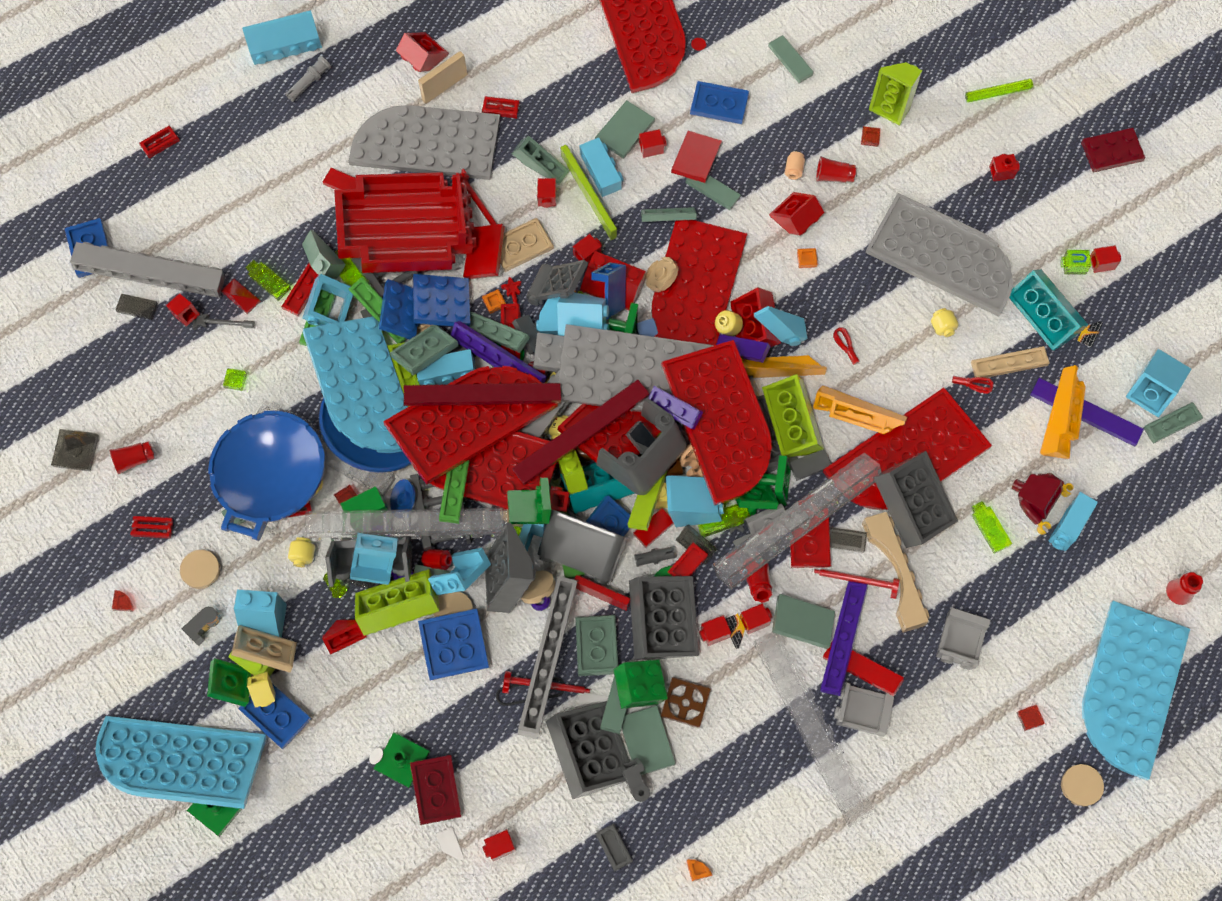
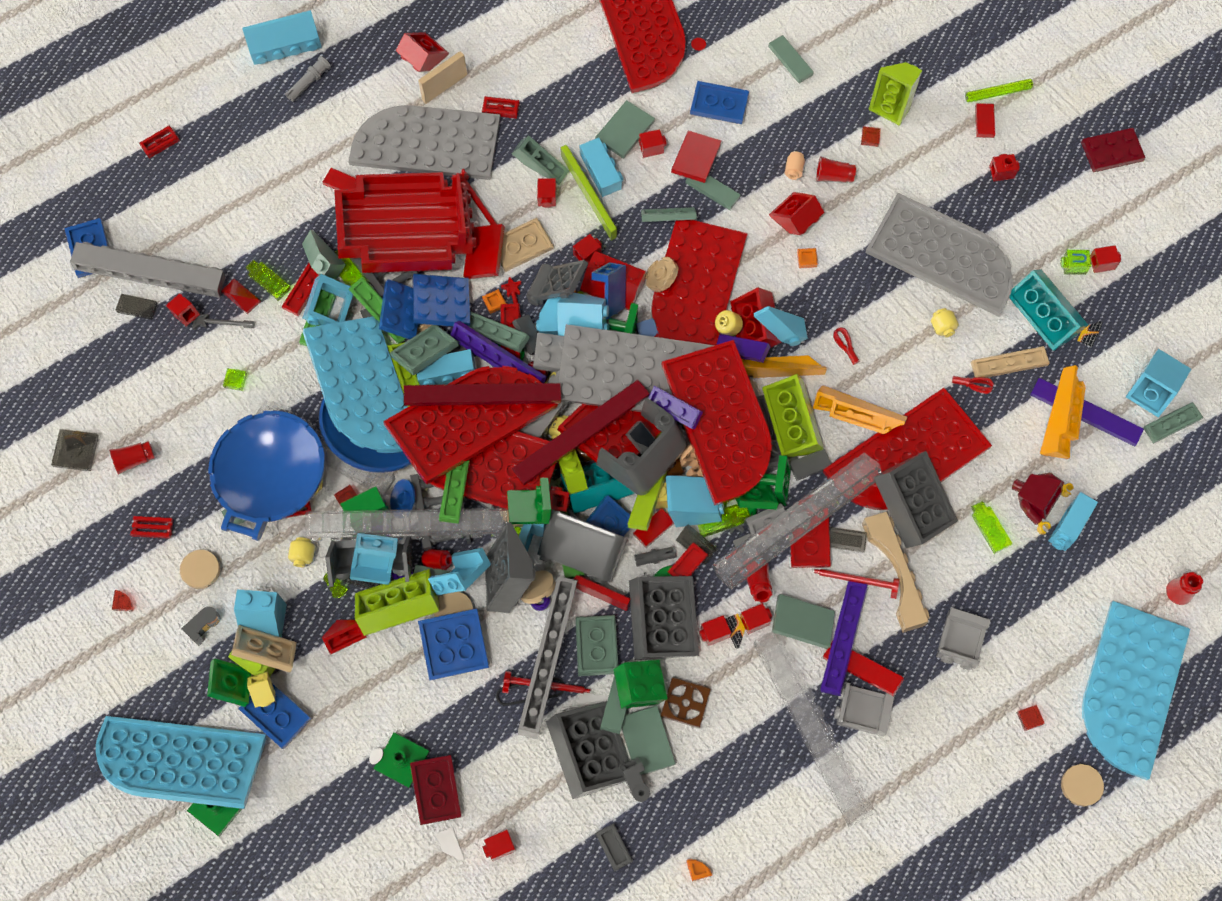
(985, 120): none -> red tile

